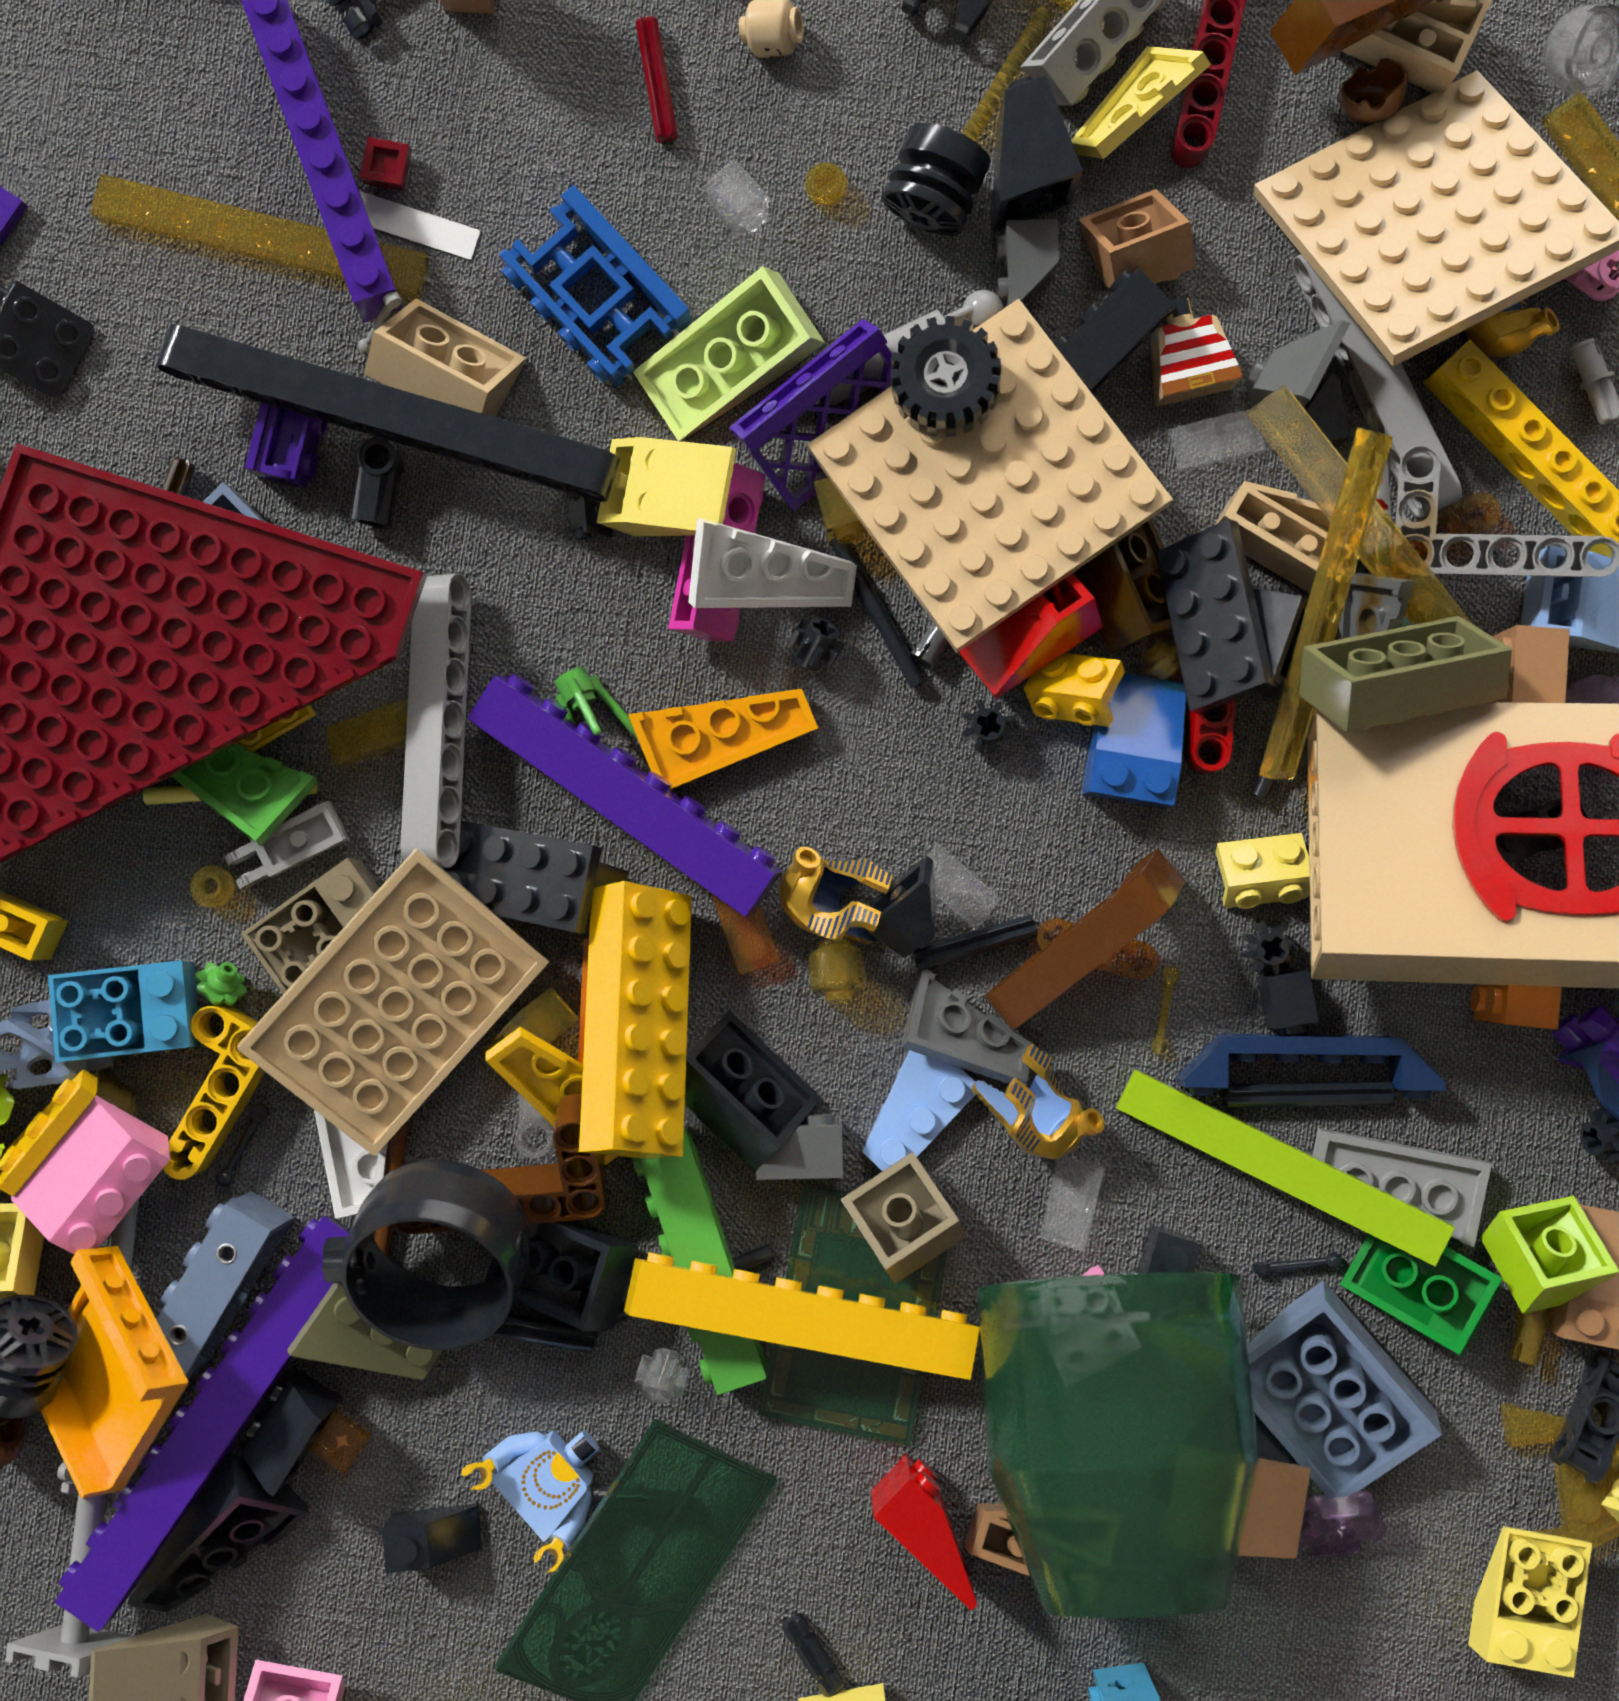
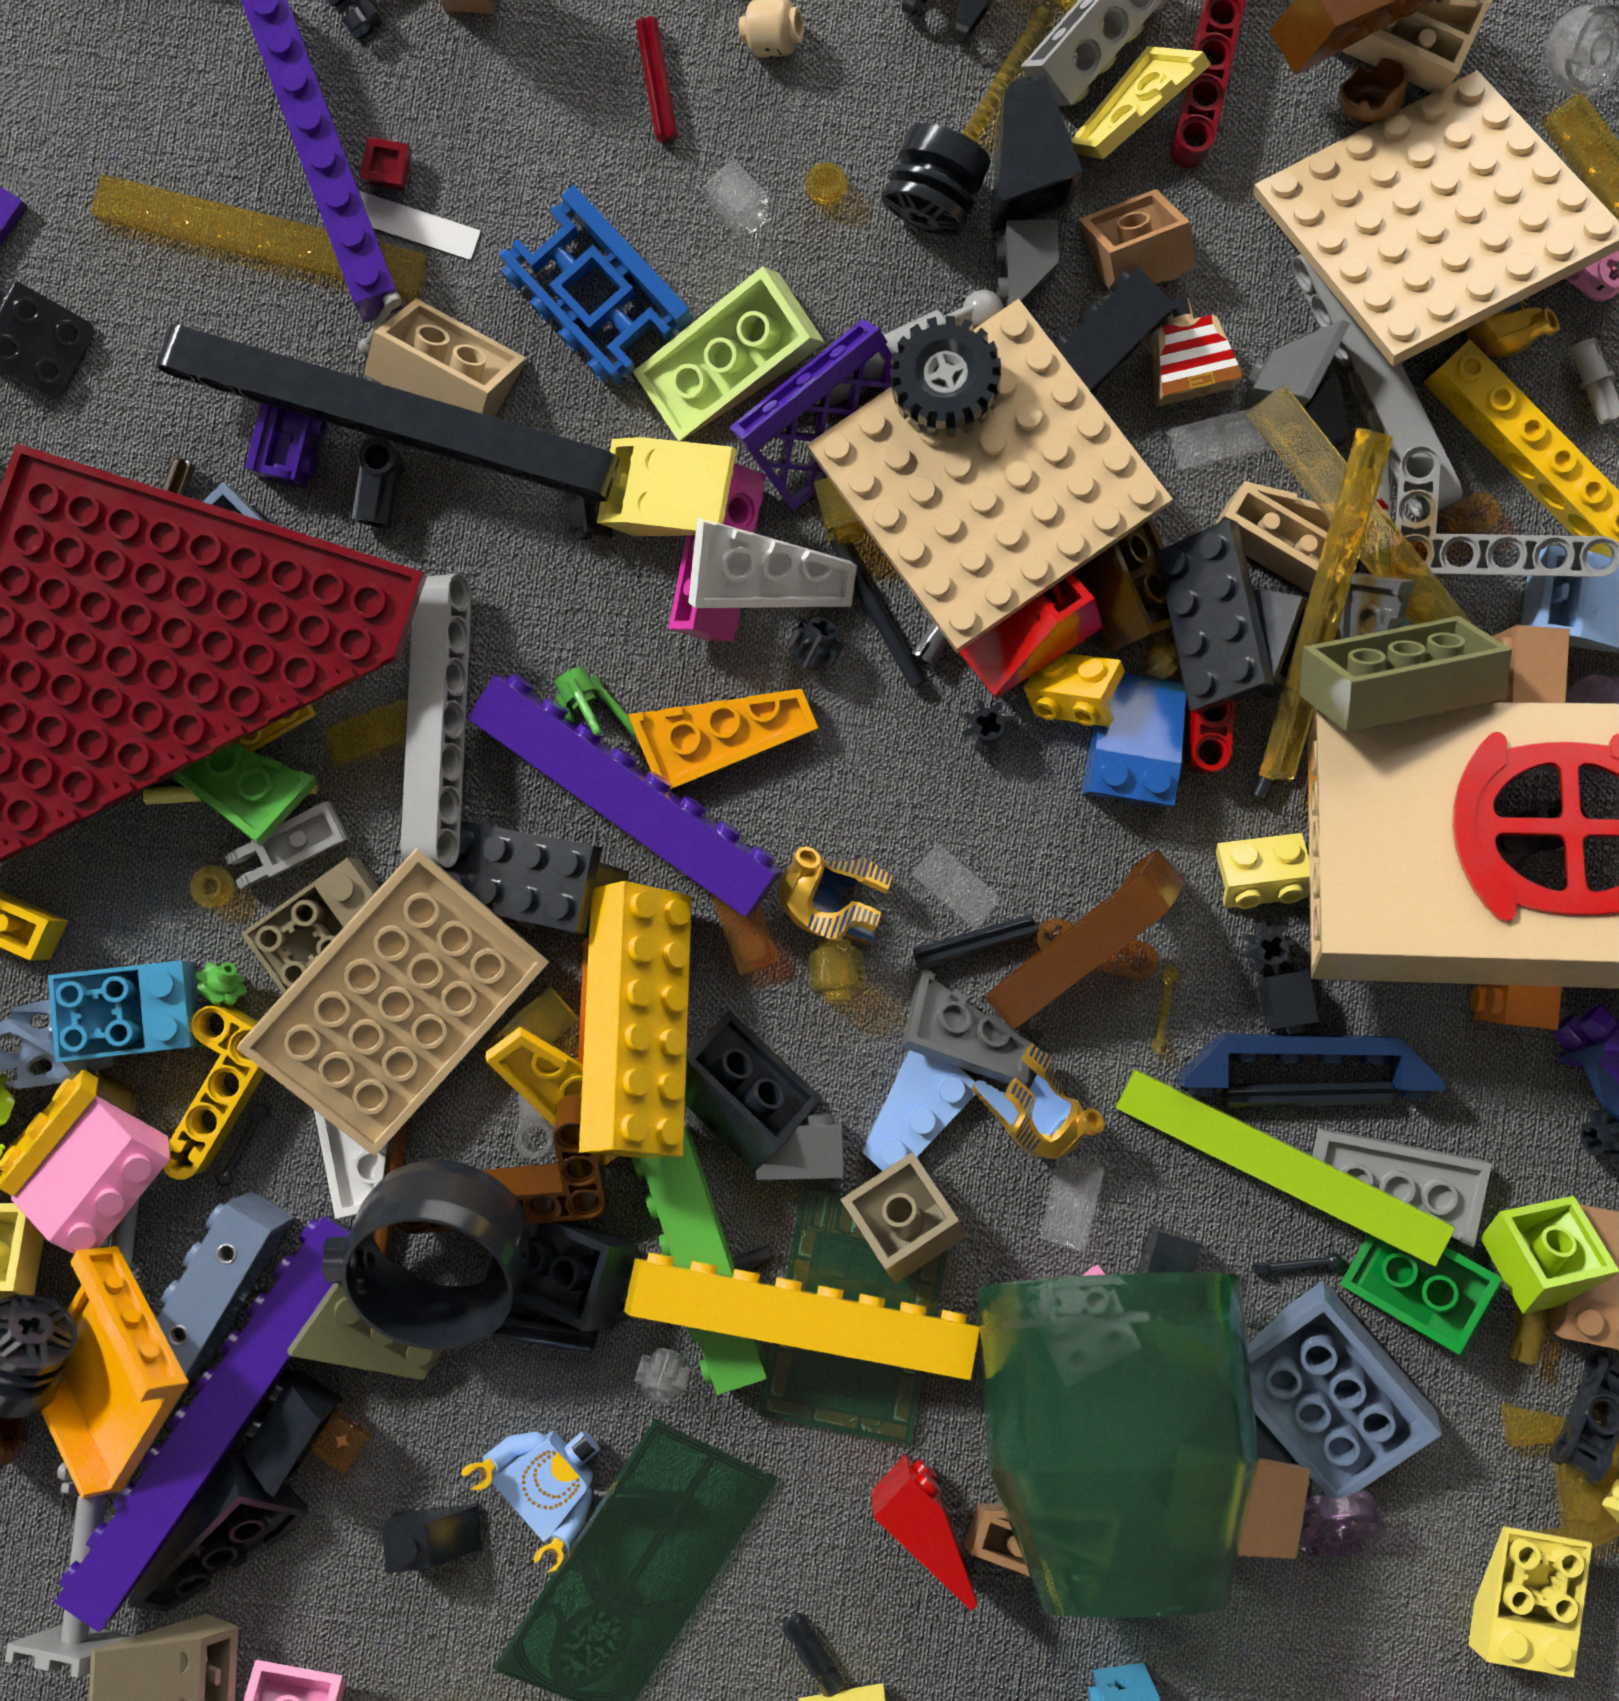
(908, 910): black slope -> none

